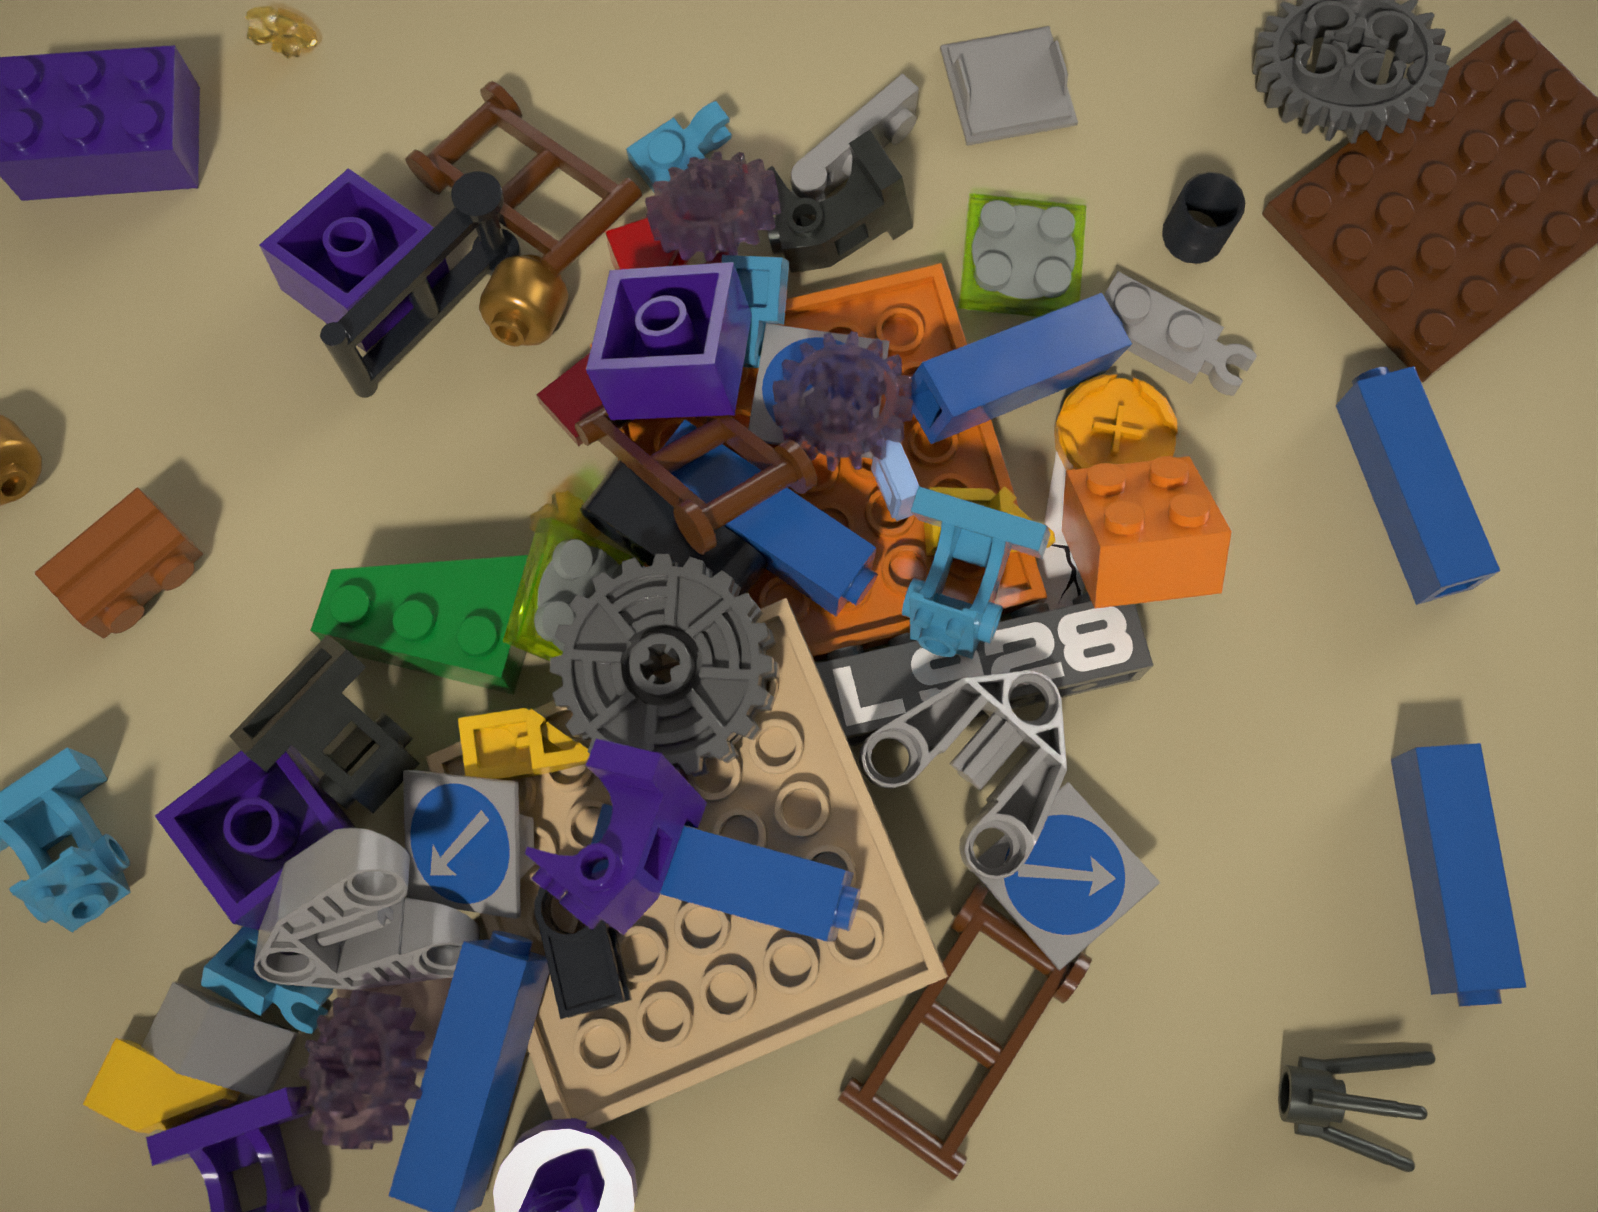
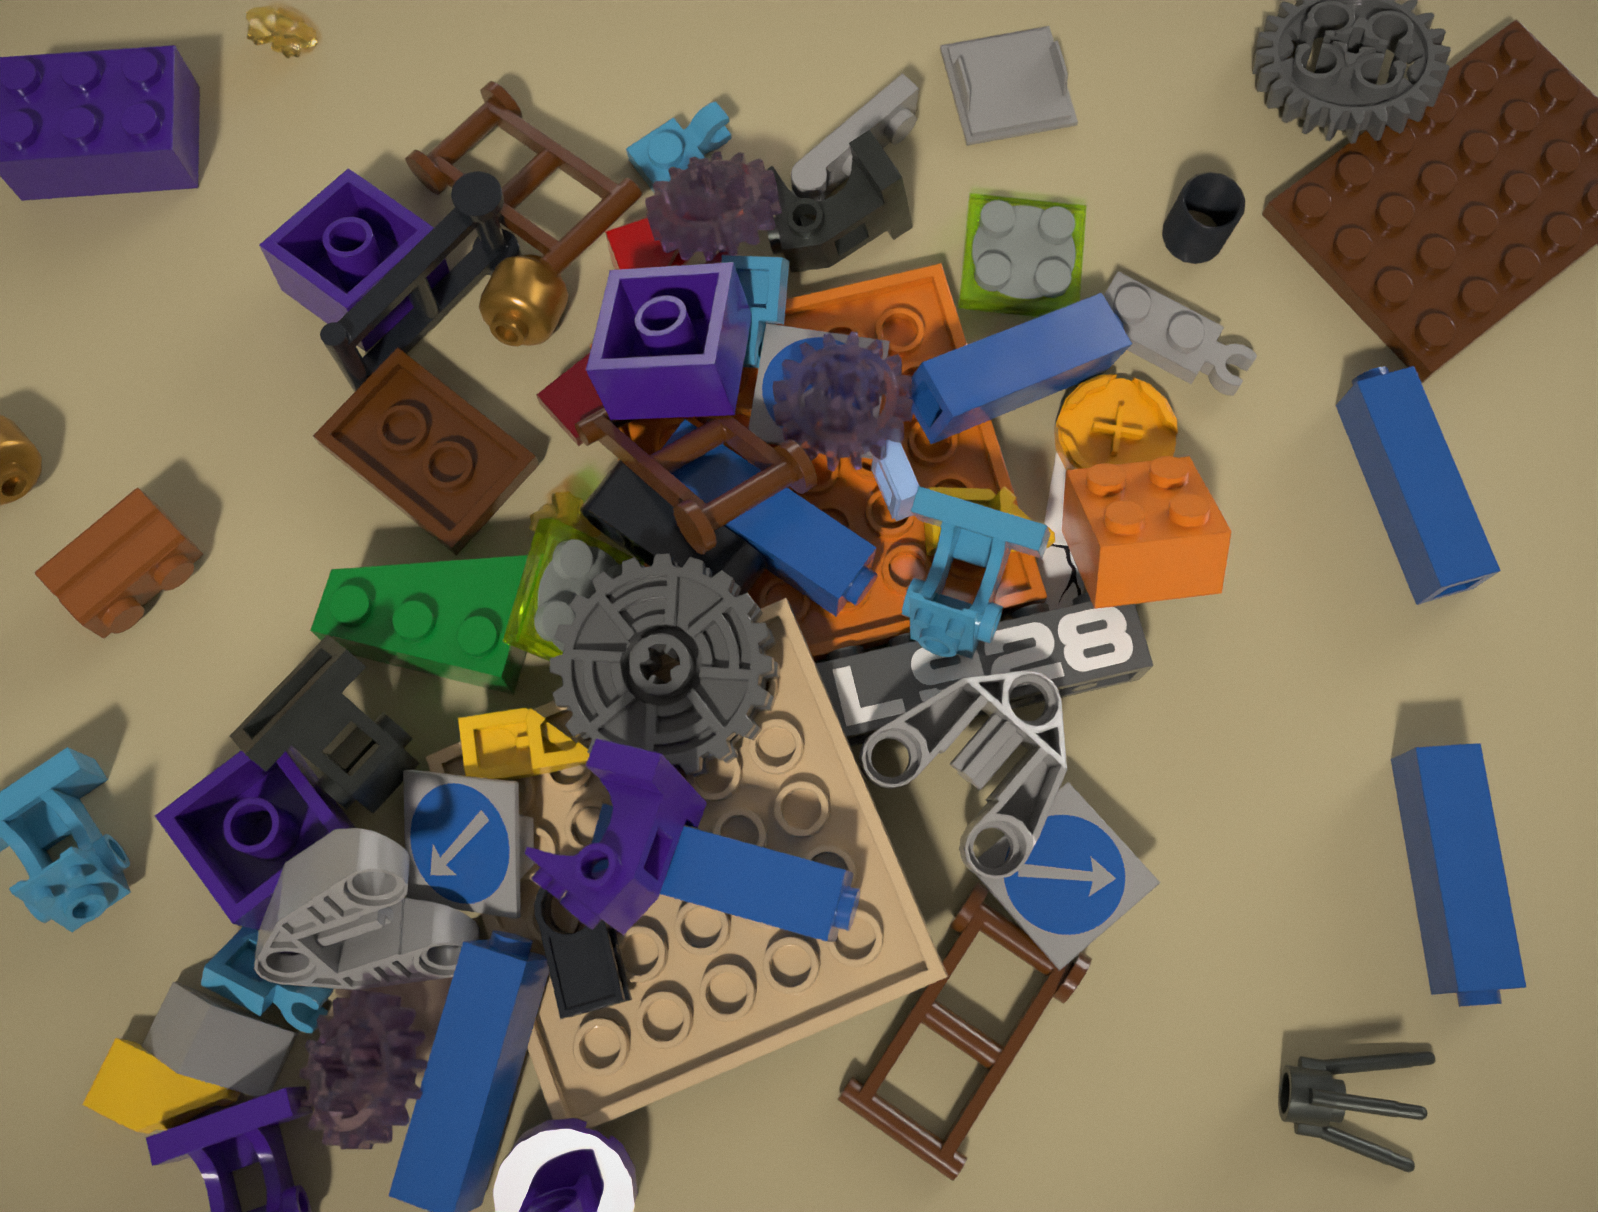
(426, 450): none -> reddish brown plate

